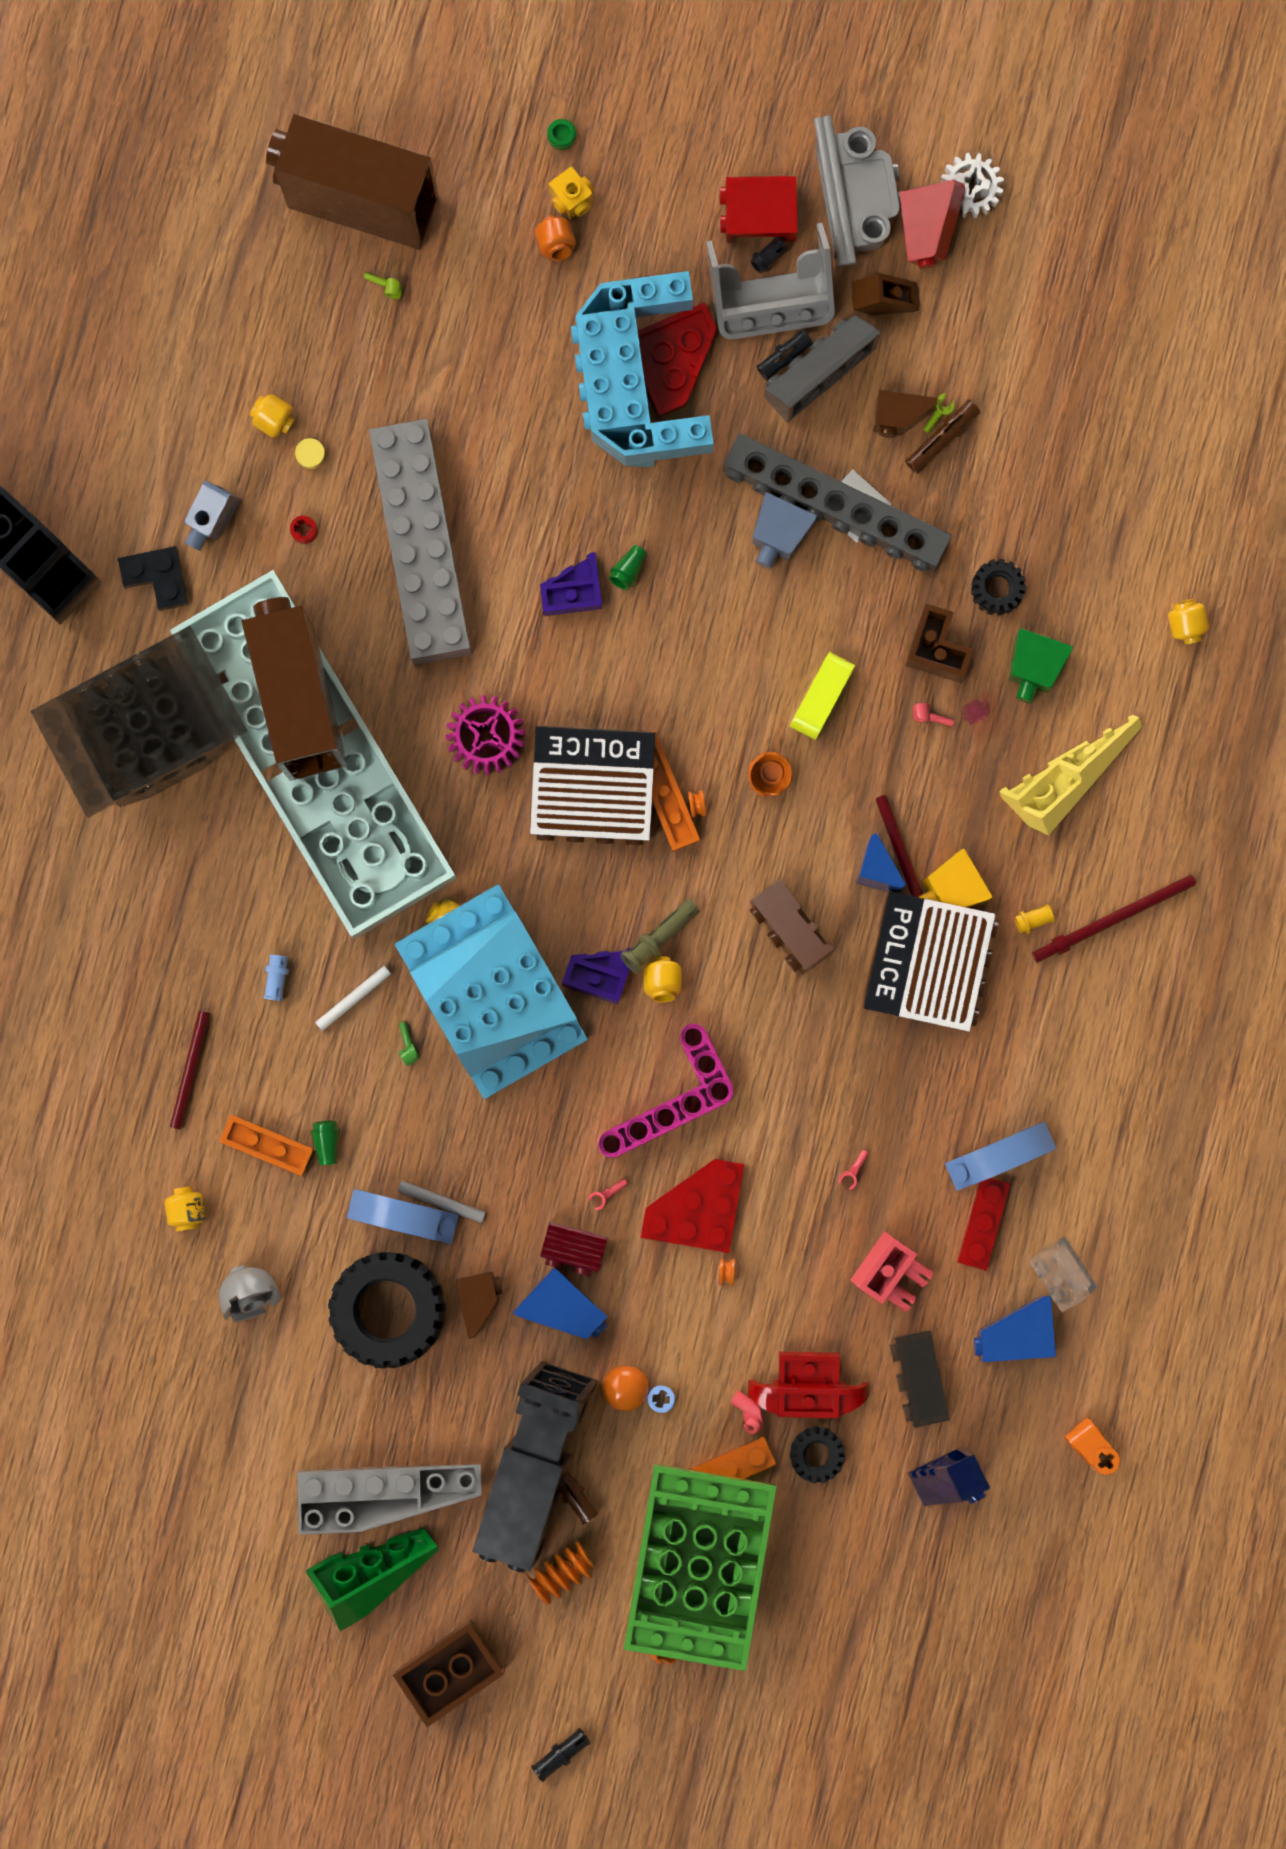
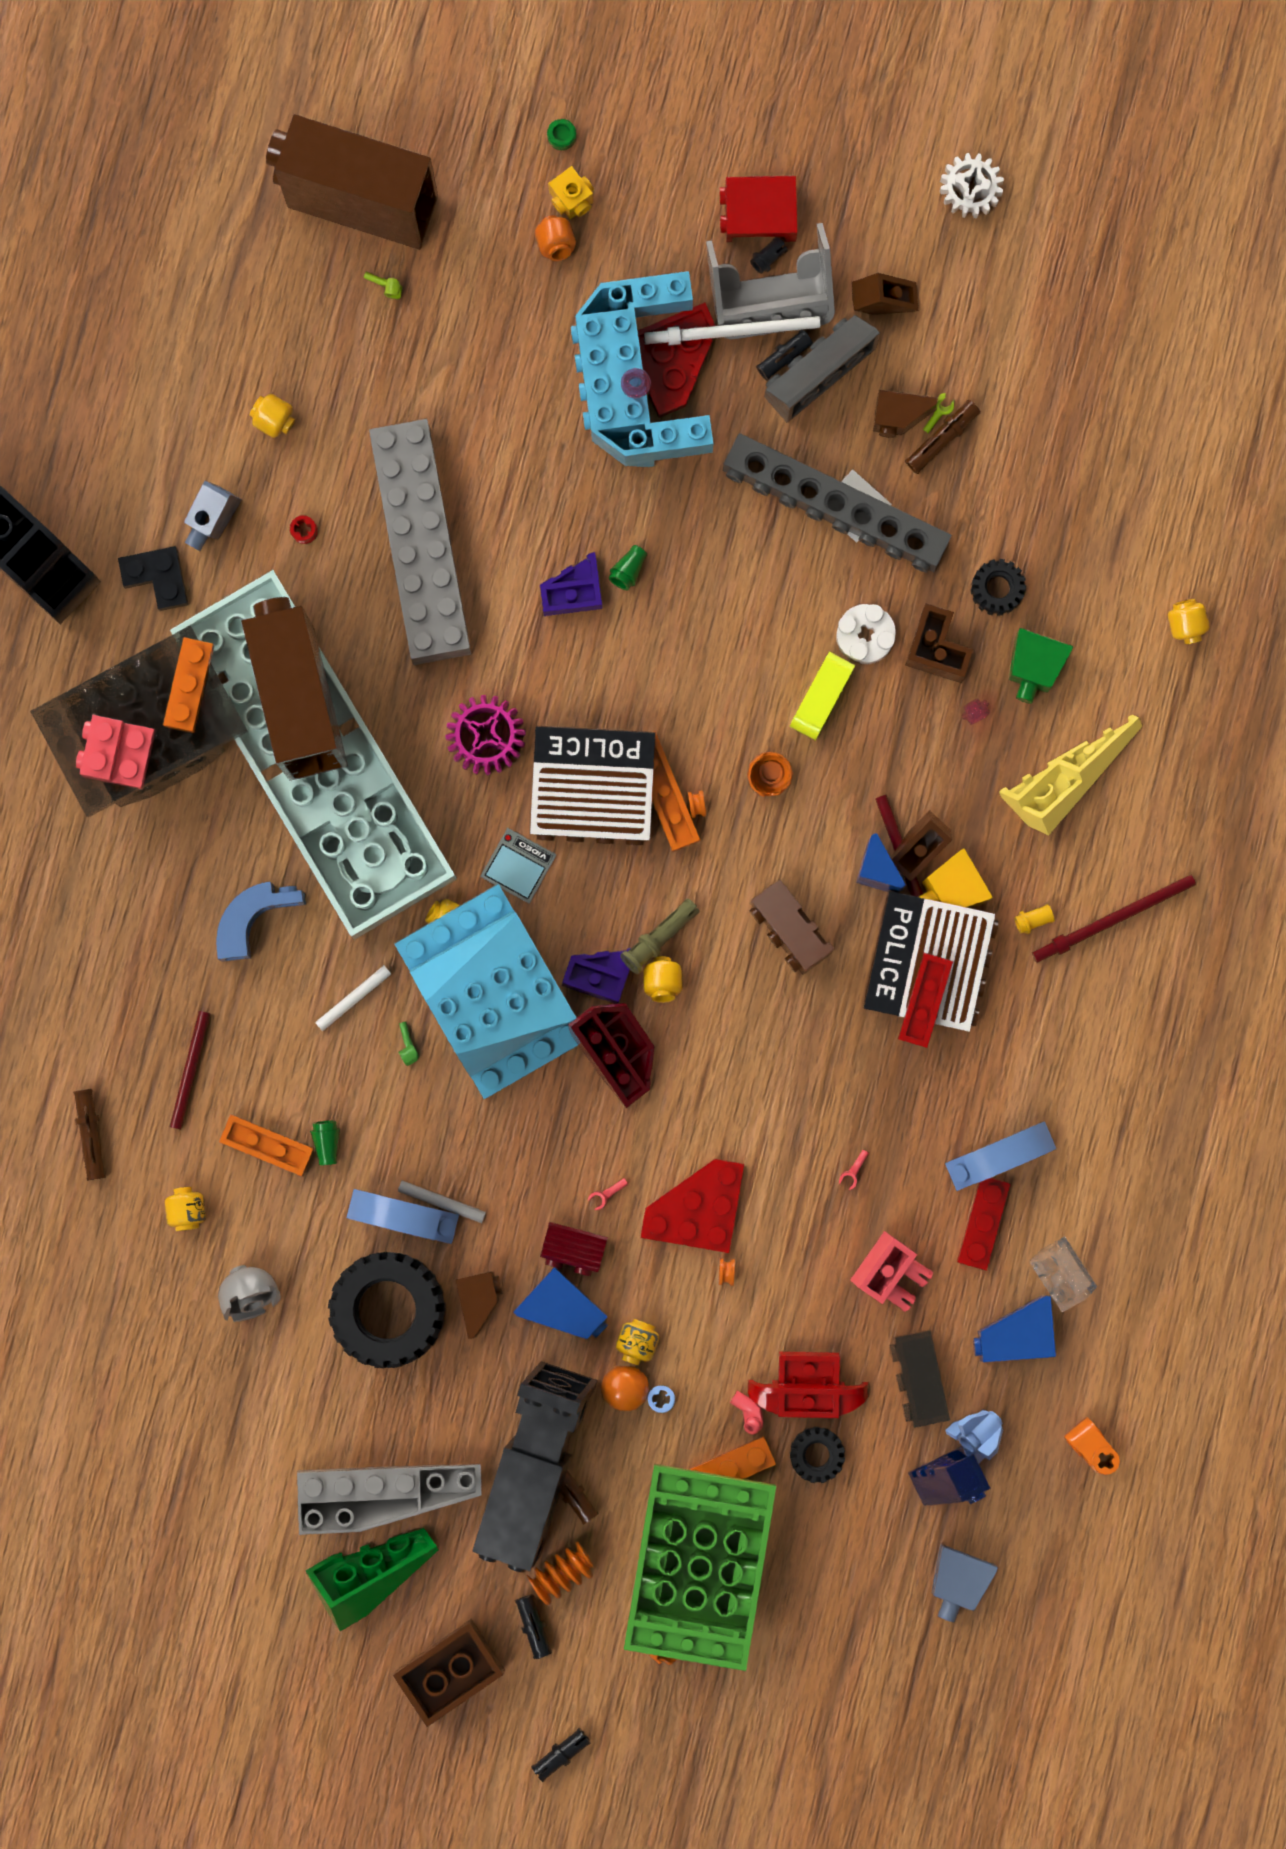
(82, 1099): none -> reddish brown pin
(115, 752): none -> coral plate
(188, 685): none -> orange plate
(239, 916): none -> medium blue arch
(276, 977): light blue pin -> none
(310, 453): light yellow tile -> none
(518, 865): none -> sticker
(526, 1606): none -> black pin
(616, 1049): none -> dark red wedge
(635, 392): none -> clear pink plate
(637, 1341): none -> yellow head
(675, 335): none -> white bar
(676, 1105): dark pink beam -> none
(780, 529): sand blue torso -> none
(856, 189): light grey brick -> none
(872, 618): none -> white plate
(921, 845): none -> reddish brown slope
(922, 713): coral hand -> none
(925, 1000): none -> red plate
(930, 220): slope -> none
(960, 1581): none -> sand blue torso
(978, 1433): none -> light blue brick

